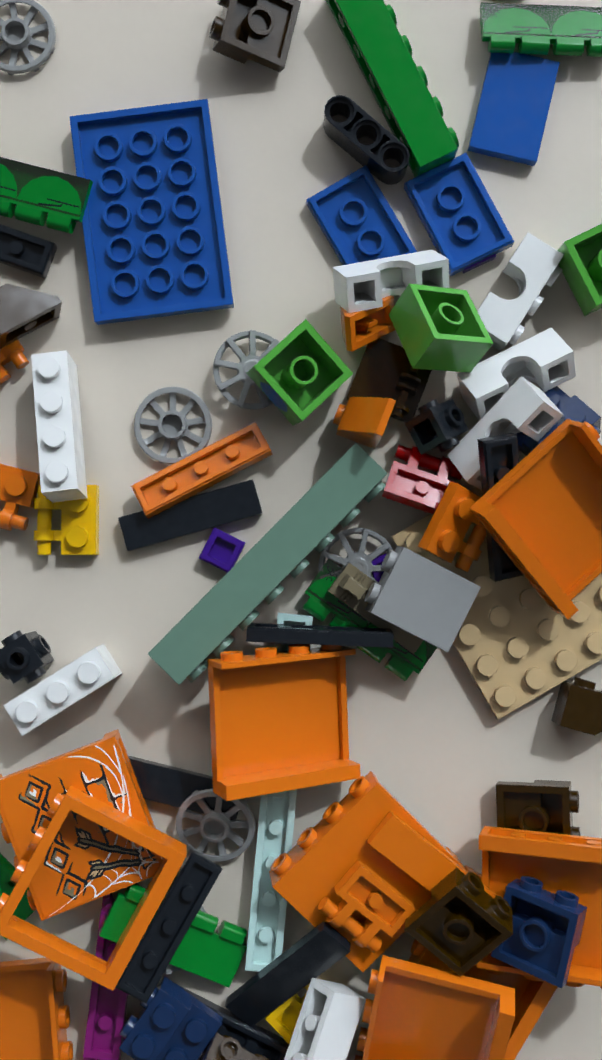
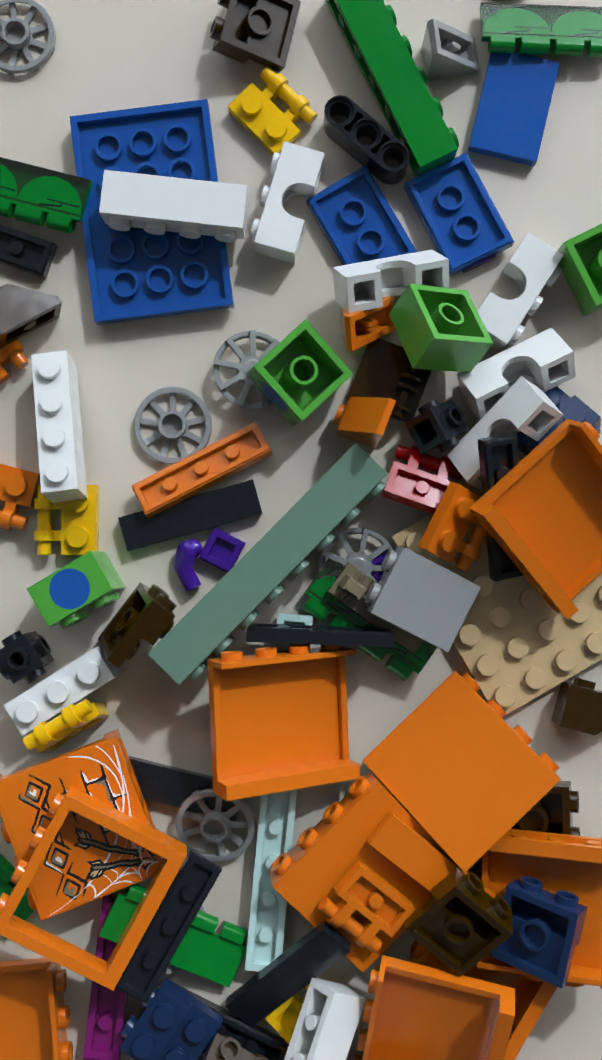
(66, 726): none -> yellow plate
(77, 588): none -> bright green brick
(143, 615): none -> dark brown plate
(174, 205): none -> white brick
(184, 563): none -> dark purple arm
(264, 119): none -> yellow plate
(295, 173): none -> white arch
(448, 52): none -> light grey slope
(462, 769): none -> orange panel

